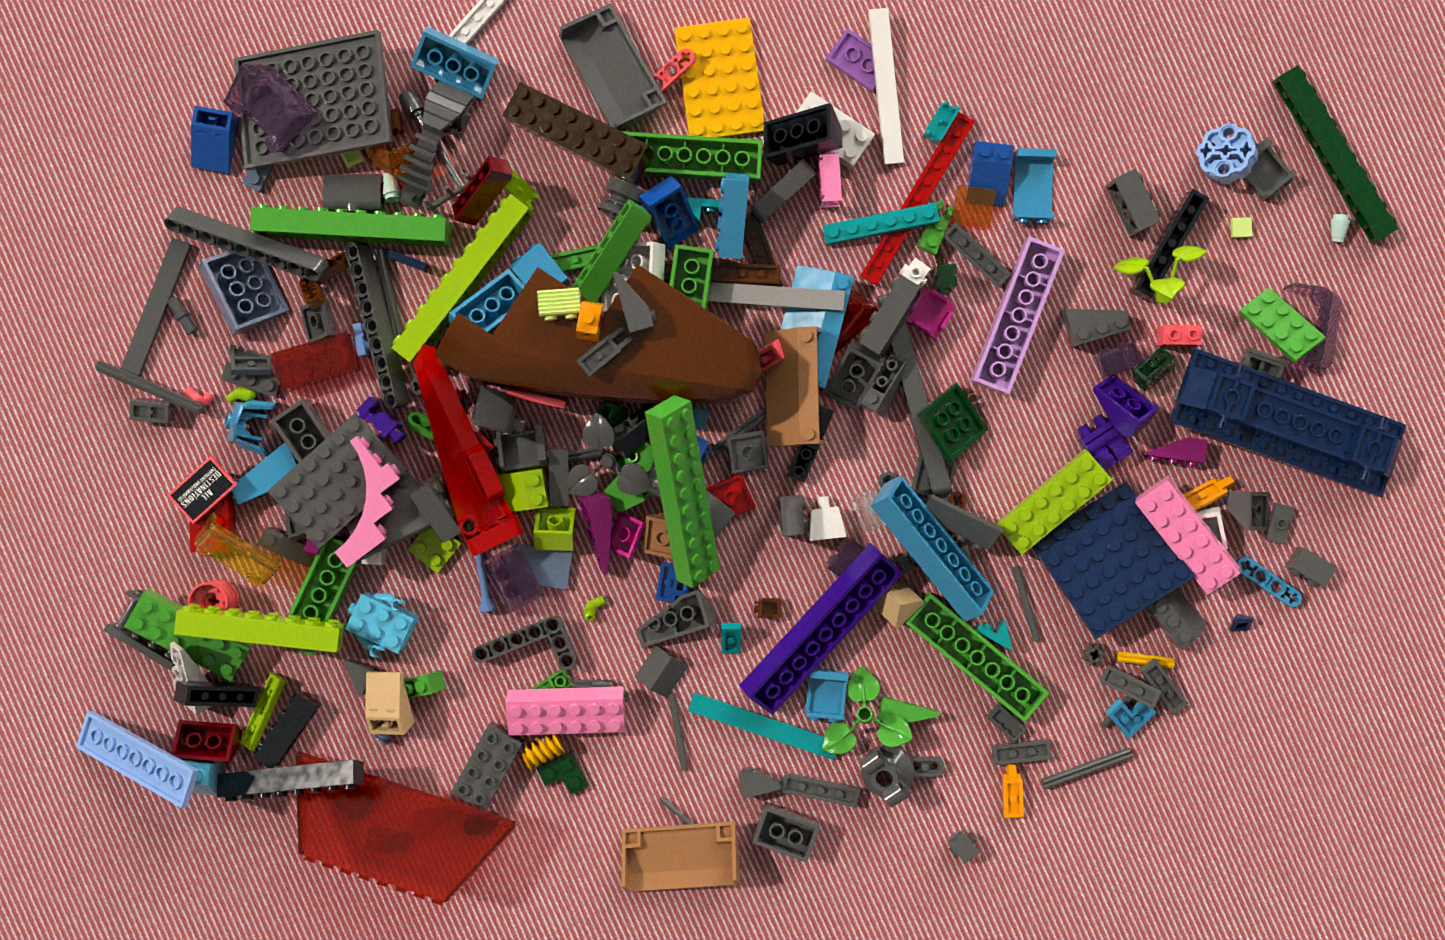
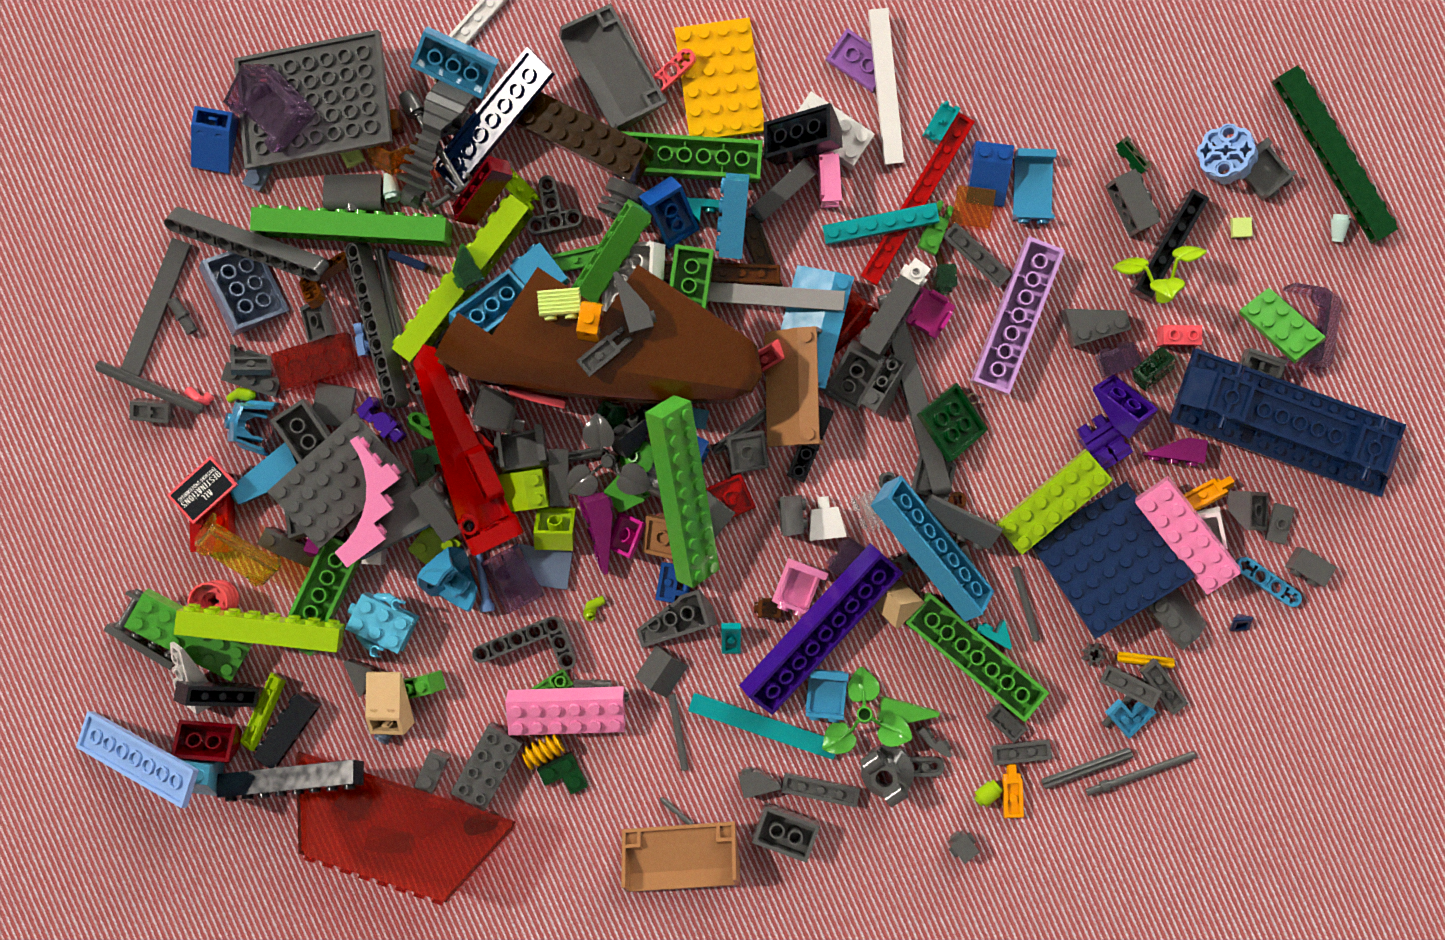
(334, 403): none -> dark grey slope
(425, 461): none -> dark green plate
(432, 770): none -> dark grey brick
(450, 577): none -> dark azure piece
(466, 270): none -> clear green slope
(495, 115): none -> plate
(553, 213): none -> dark grey beam
(797, 587): none -> bright pink panel
(940, 746): none -> dark grey slope
(988, 793): none -> lime brick
(1105, 786): none -> dark grey bar
(1128, 151): none -> dark green plate

